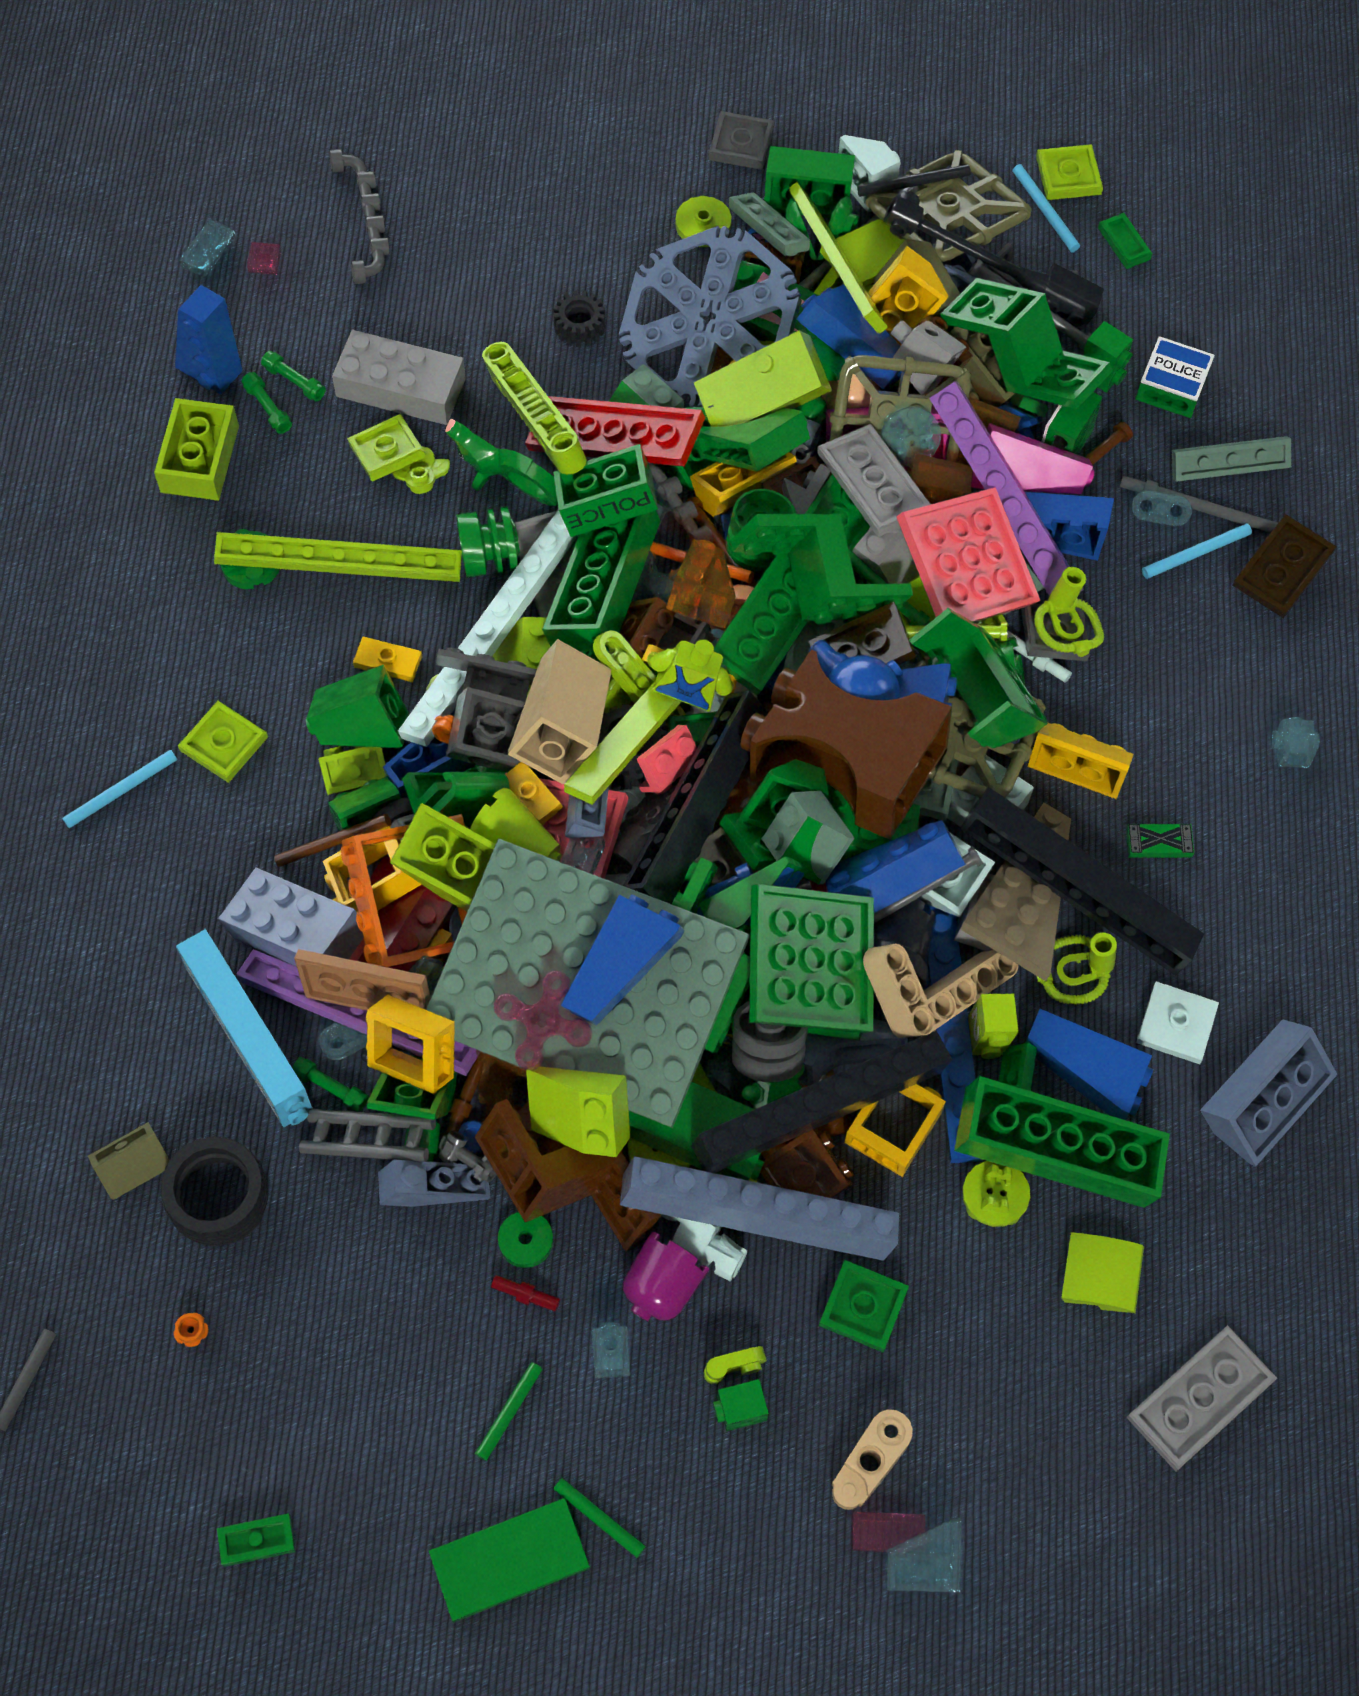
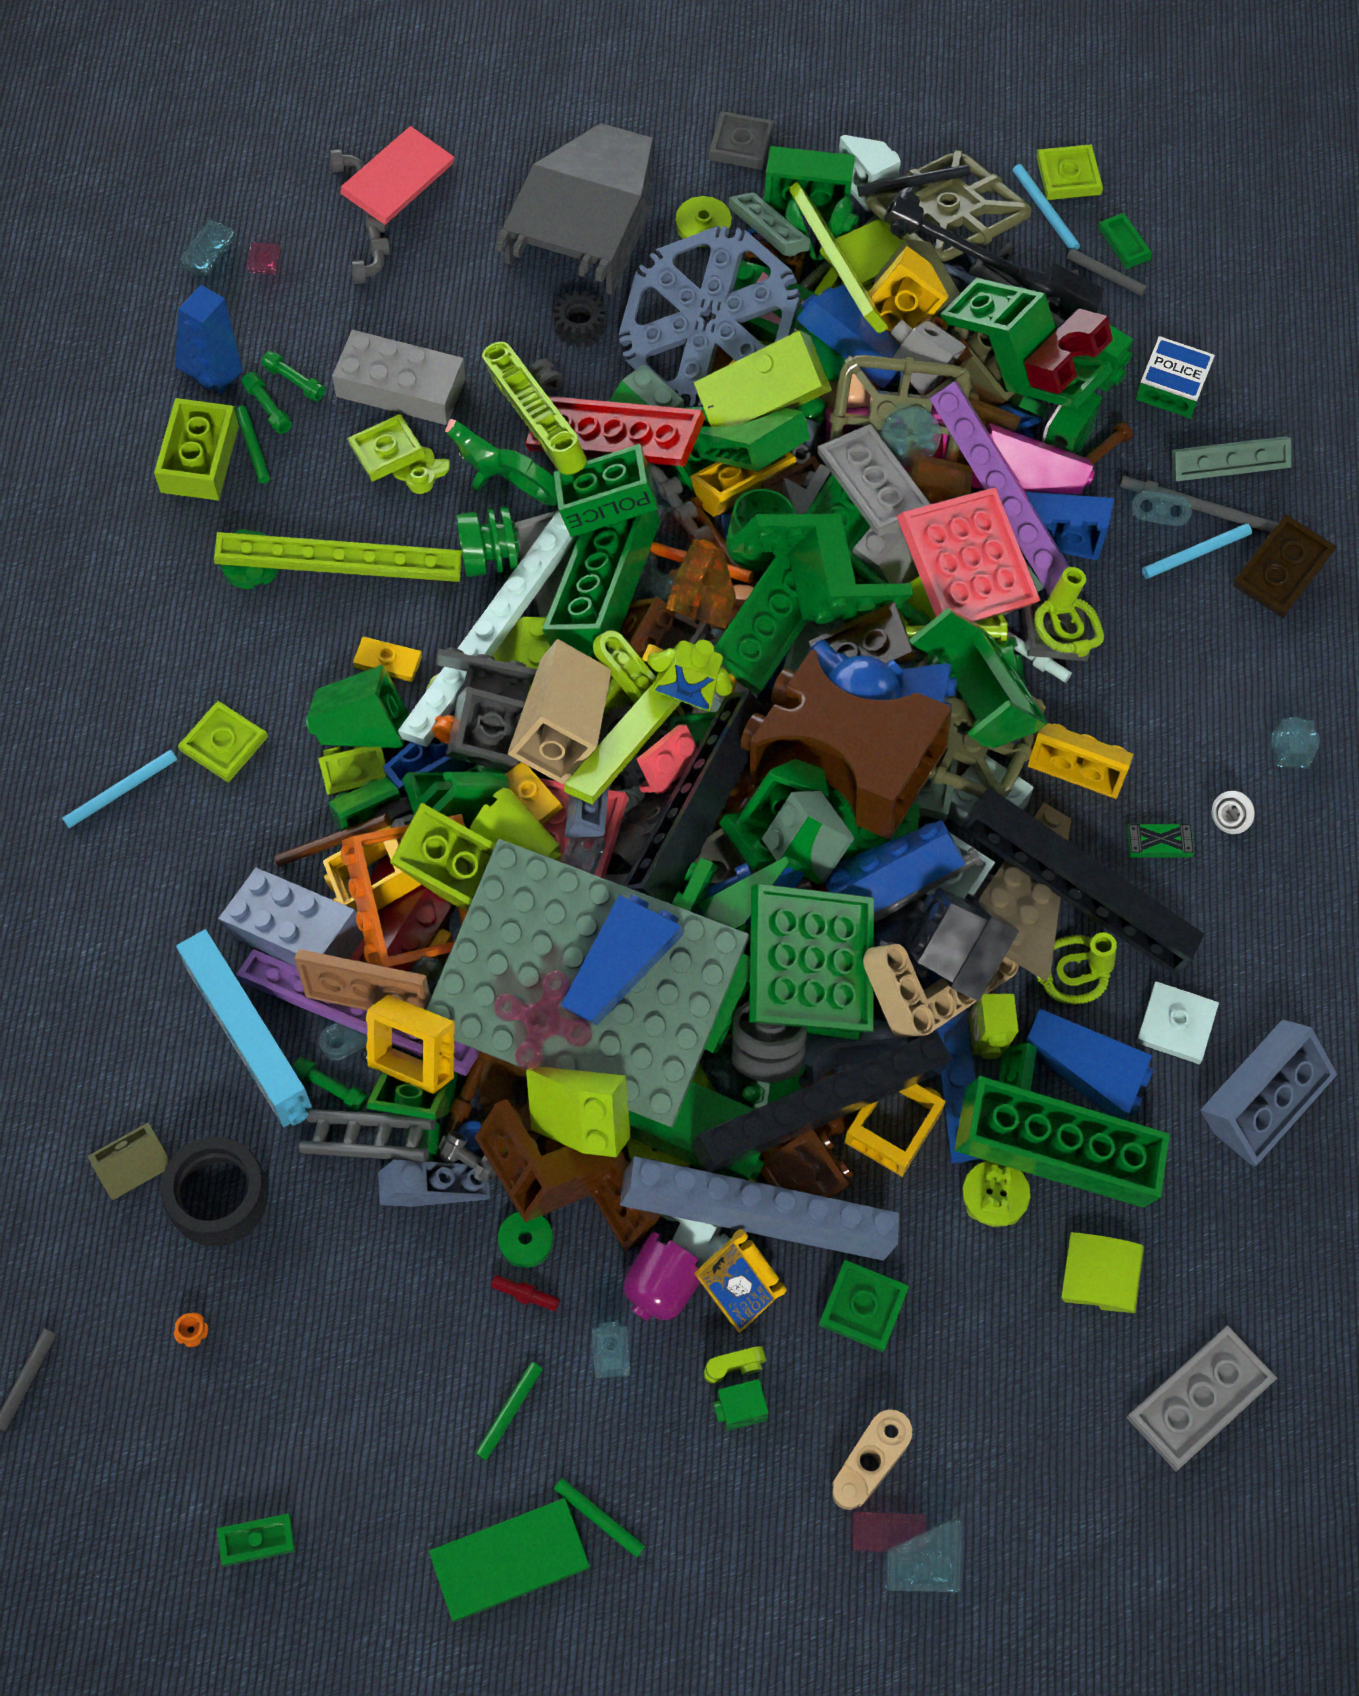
(252, 444): none -> green bar
(397, 175): none -> coral tile
(545, 375): none -> dark grey wheel
(585, 202): none -> dark grey windscreen
(740, 1280): none -> piece
(960, 941): none -> black piece
(1052, 364): none -> dark red arch
(1107, 272): none -> dark grey bar
(1227, 815): none -> white cone

